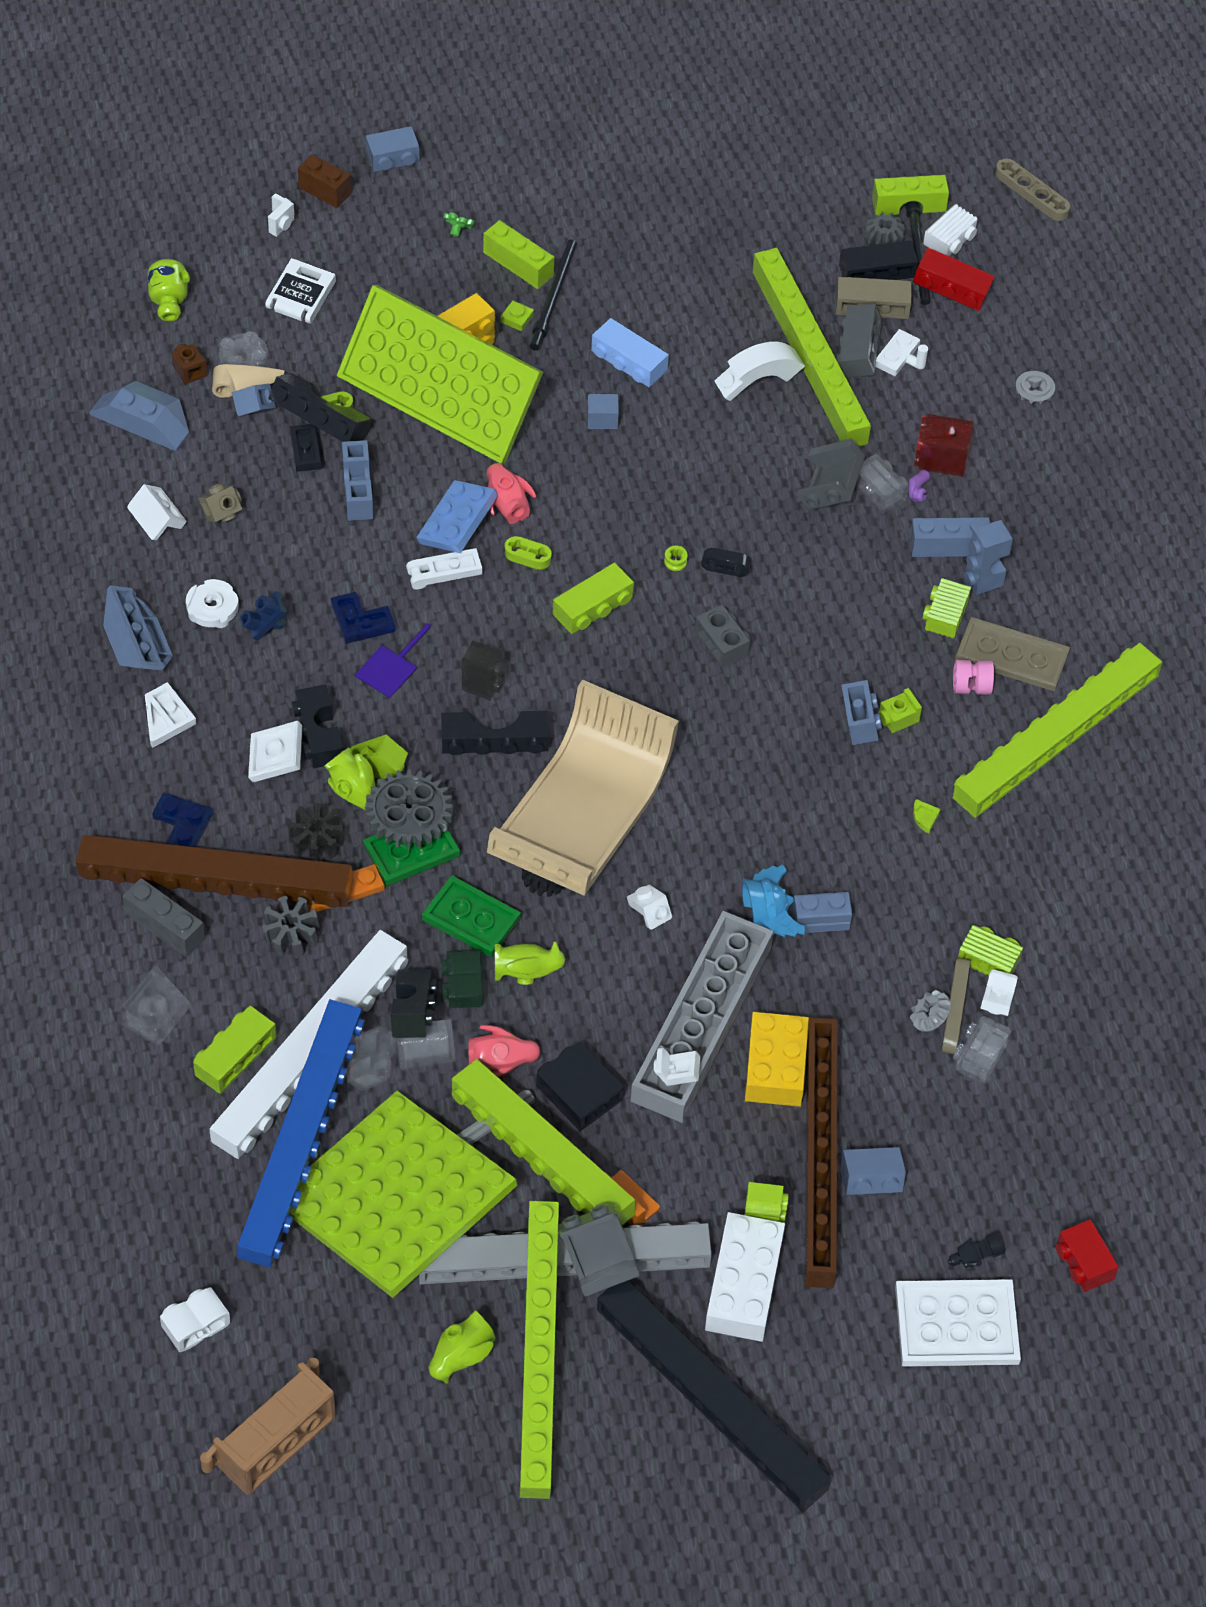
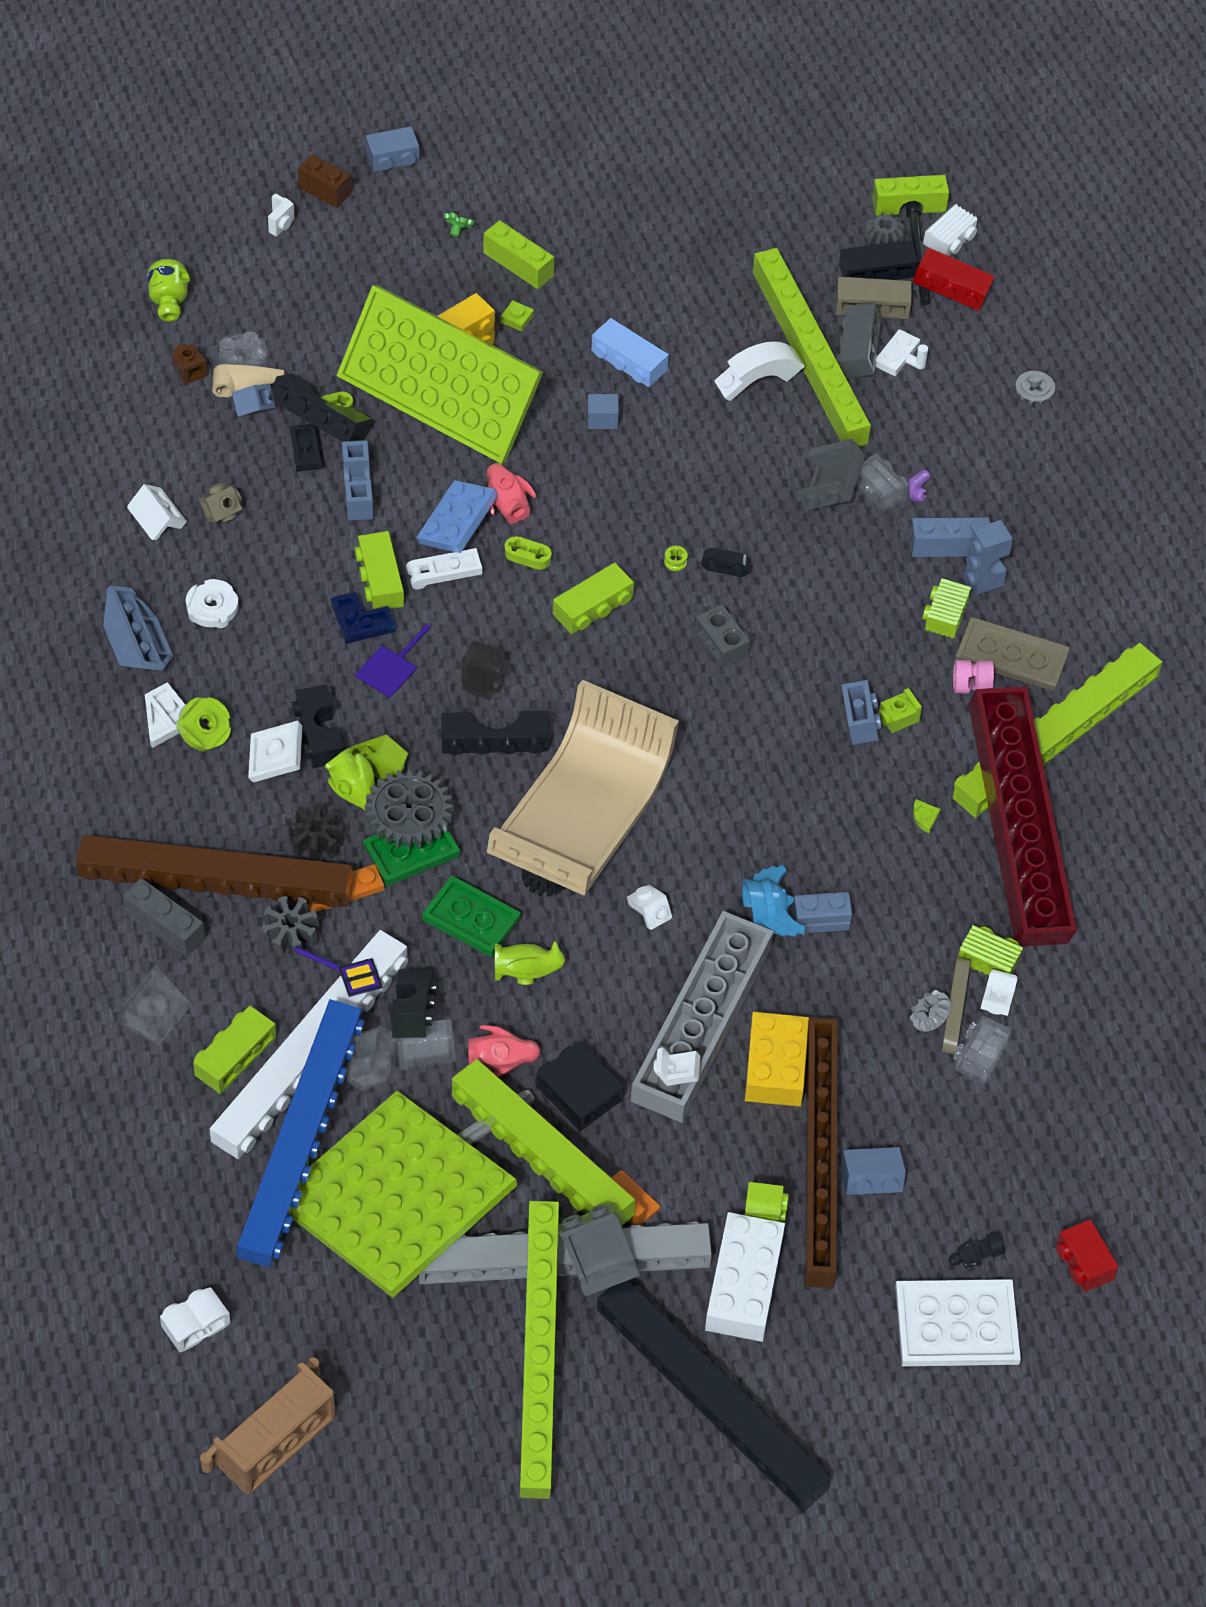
(144, 413): sand blue wedge -> none
(186, 816): clear blue plate -> none
(193, 733): none -> lime plate
(268, 614): dark blue hips -> none
(298, 293): white container -> none
(357, 977): none -> piece
(379, 570): none -> lime brick
(461, 1347): lime animal -> none
(463, 979): clear green brick -> none
(541, 327): black bar -> none
(943, 444): clear red piece -> none
(1022, 817): none -> dark red brick
(1036, 187): dark tan beam -> none

